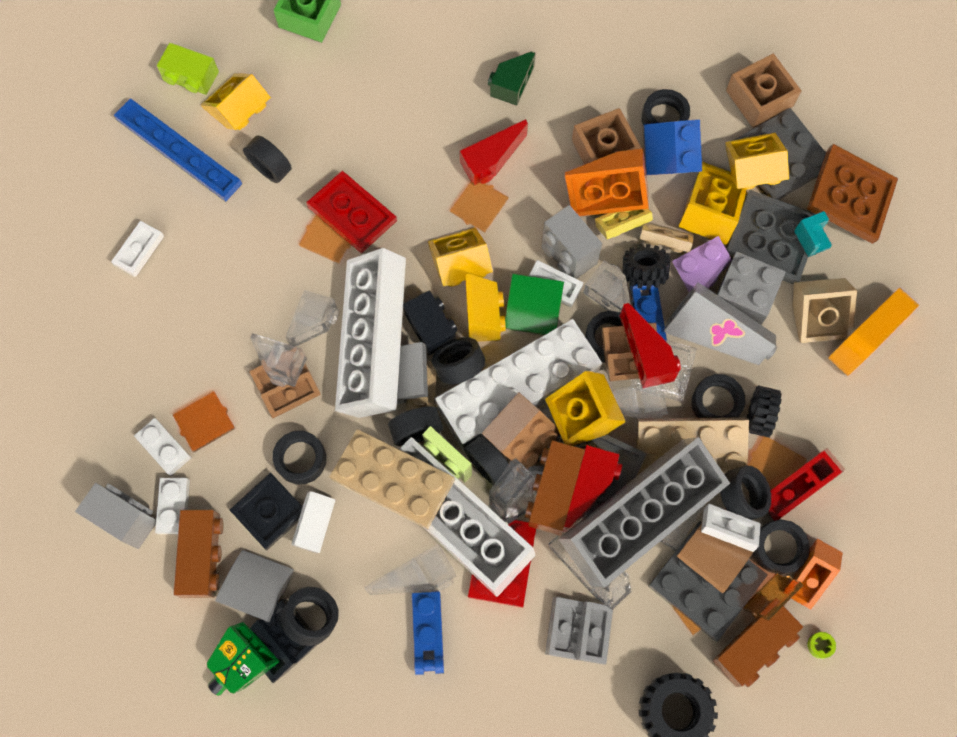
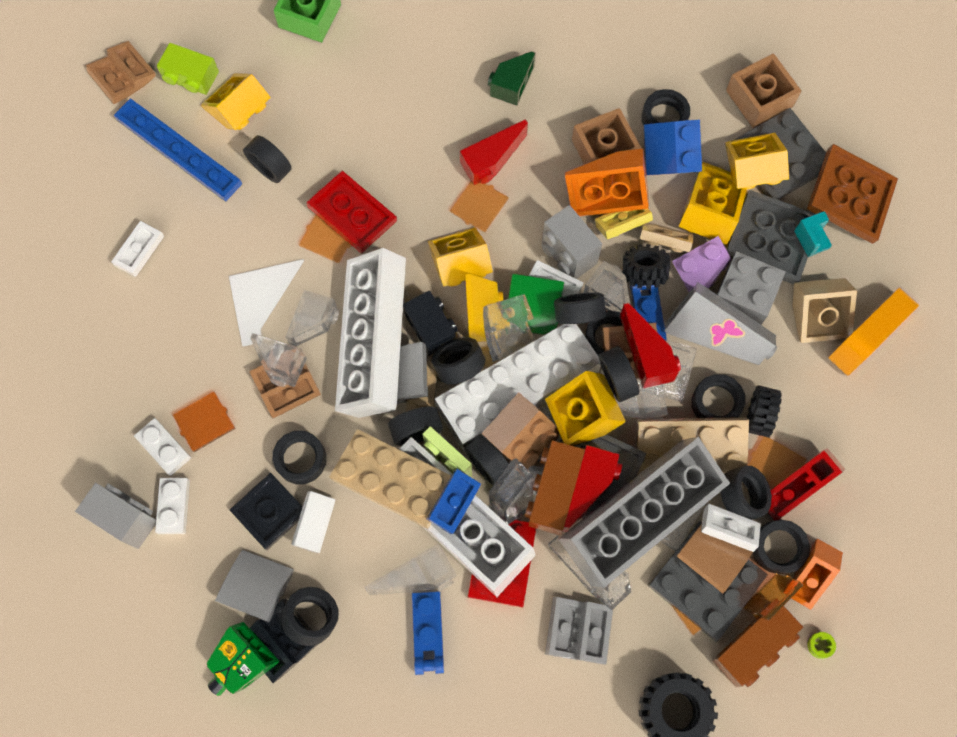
(121, 72): none -> medium nougat slope
(198, 554): dark orange brick -> none
(257, 294): none -> white sticker
(453, 501): none -> blue plate
(507, 326): none -> clear slope
(580, 308): none -> black tyre
(619, 374): none -> black tyre

